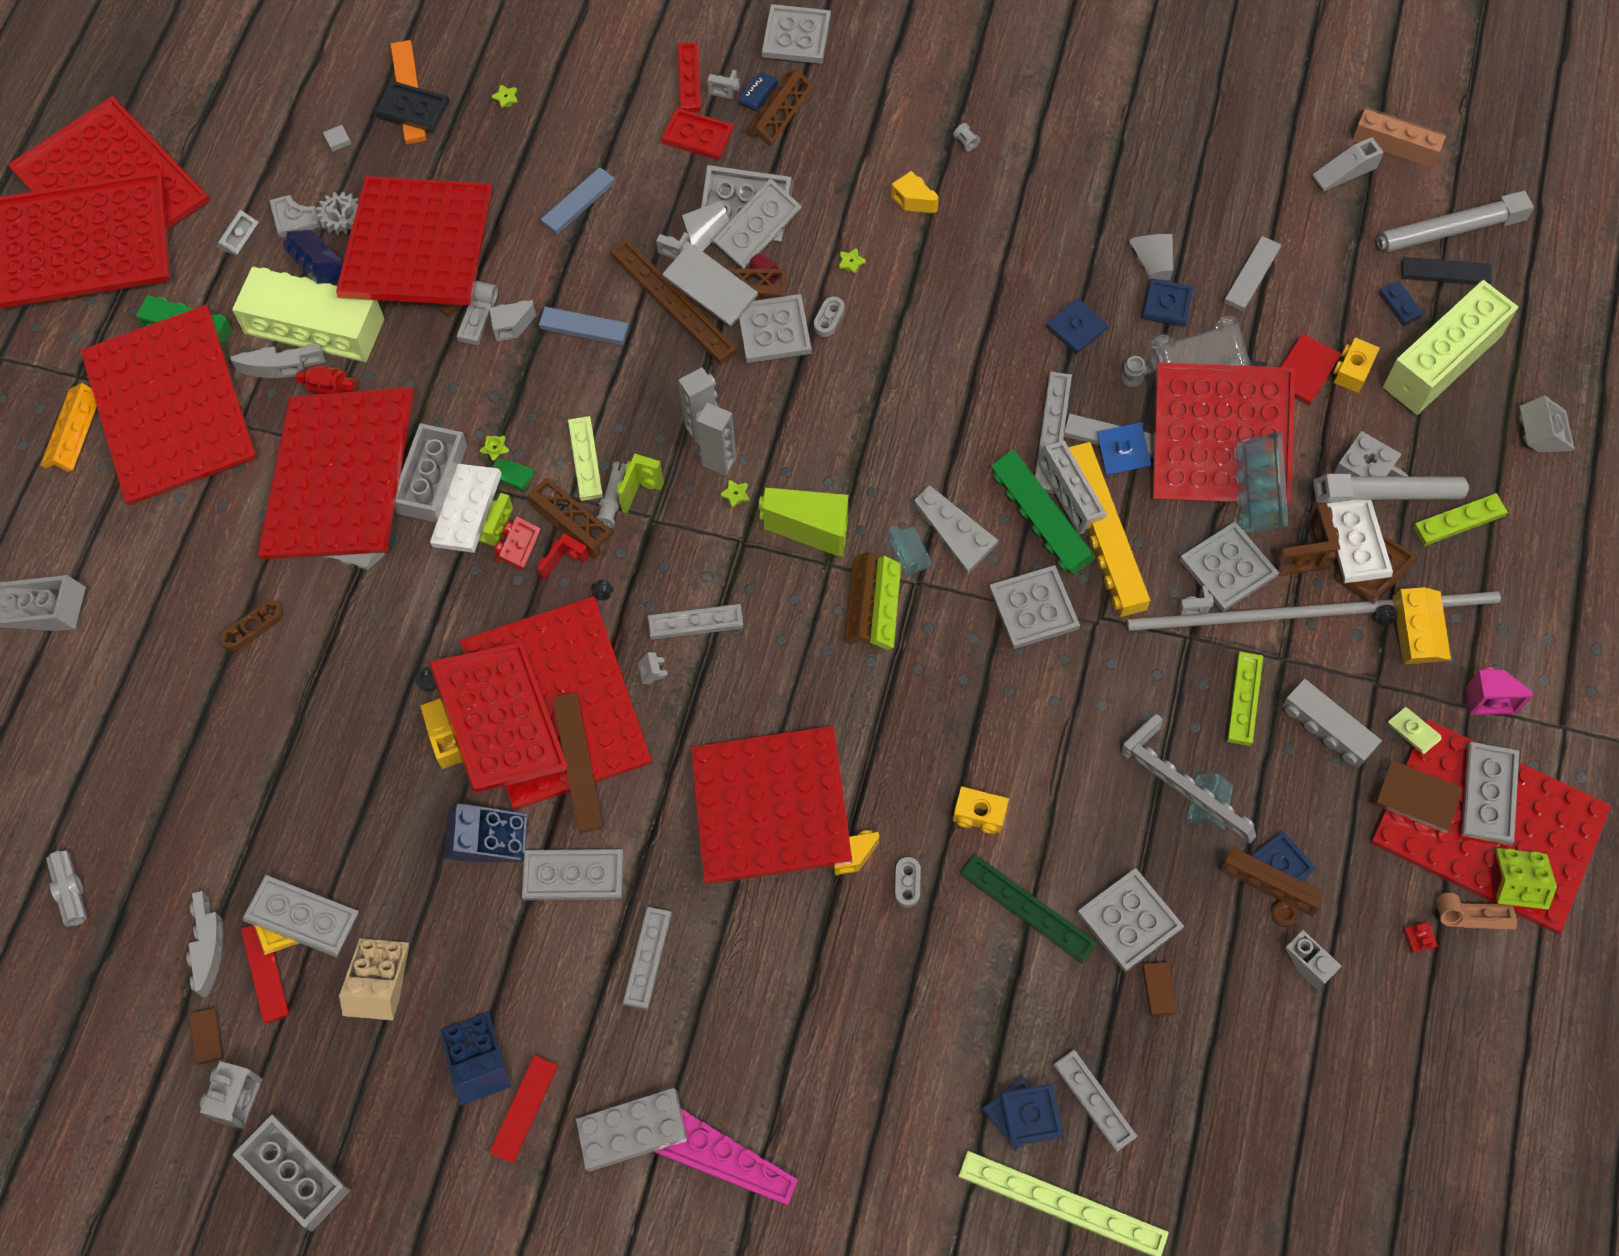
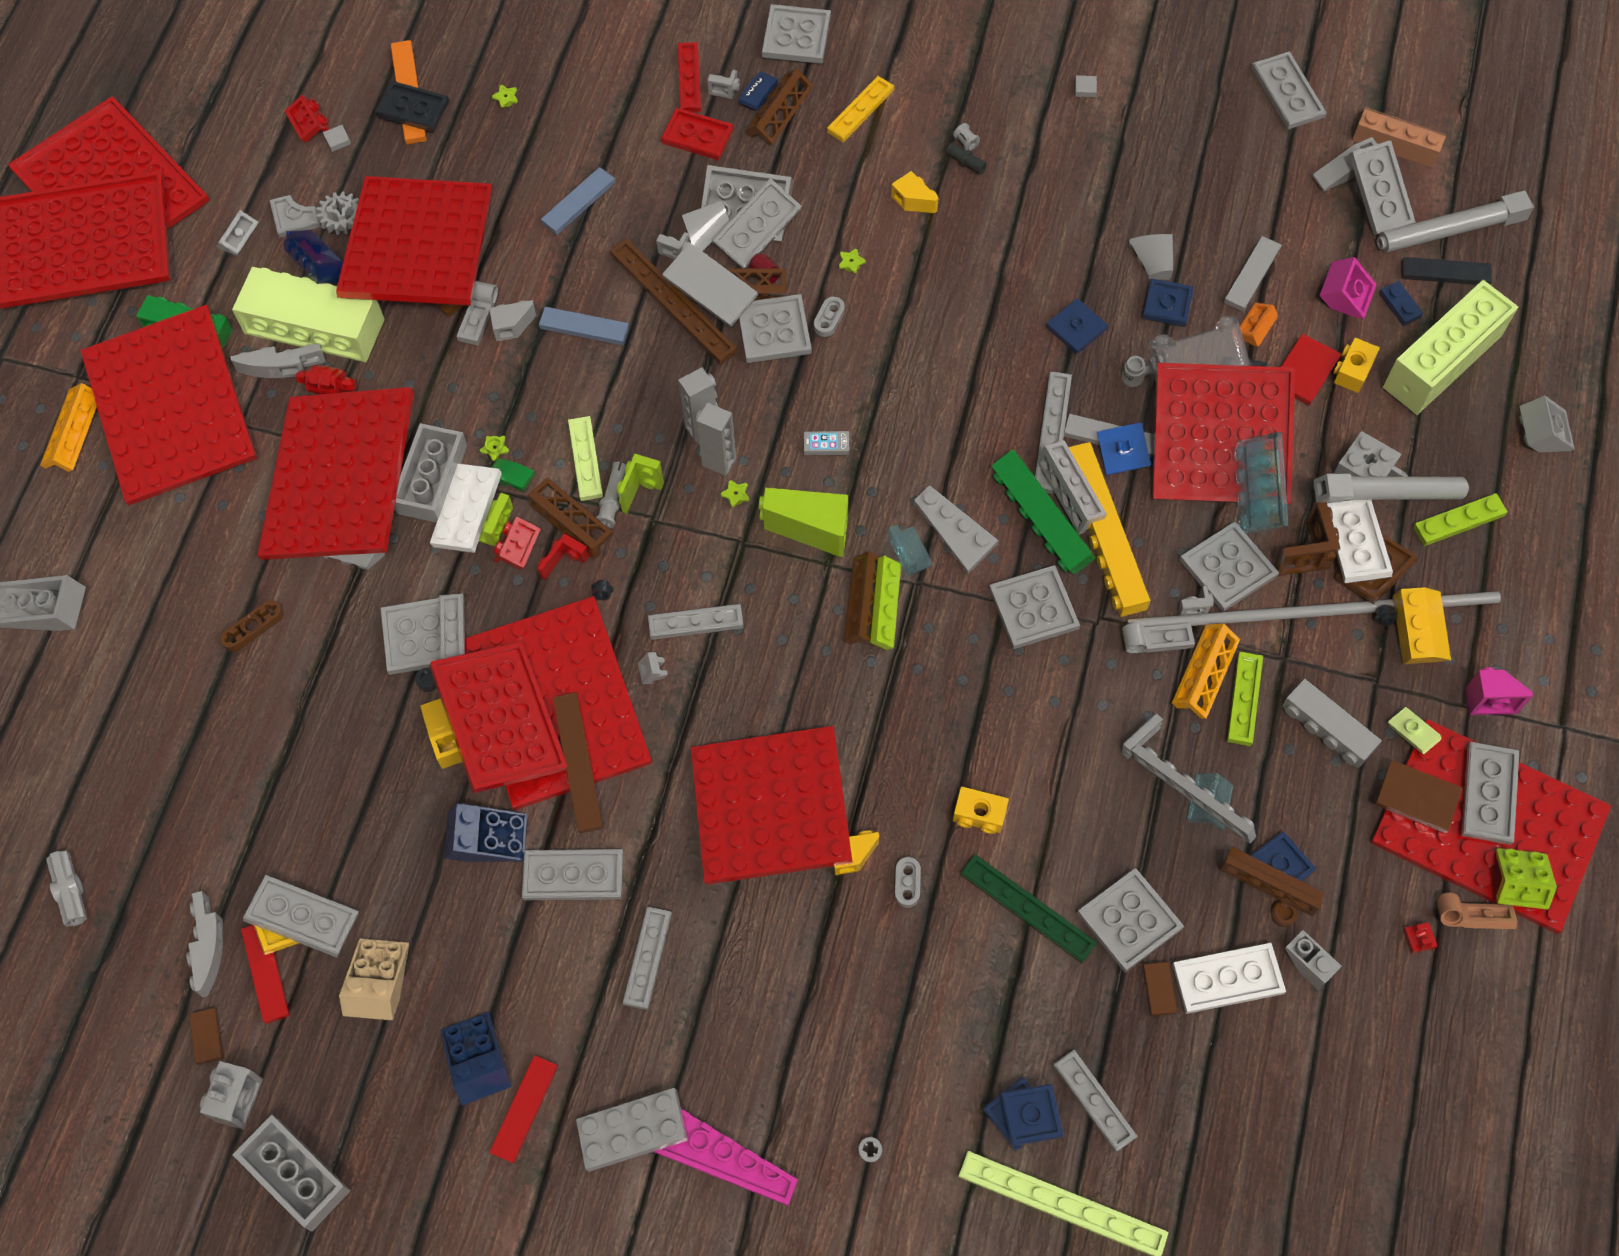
(306, 118): none -> red bracket
(411, 635): none -> light grey plate
(452, 625): none -> light grey tile
(826, 443): none -> tile
(860, 109): none -> yellow tile
(876, 1144): none -> light grey bush
(966, 158): none -> pearl dark grey pin
(1085, 86): none -> light grey tile
(1157, 638): none -> light grey plate
(1202, 666): none -> light orange fence
(1228, 978): none -> white plate
(1258, 323): none -> orange slope
(1288, 90): none -> light grey tile
(1348, 288): none -> dark pink slope
(1382, 187): none -> light grey plate

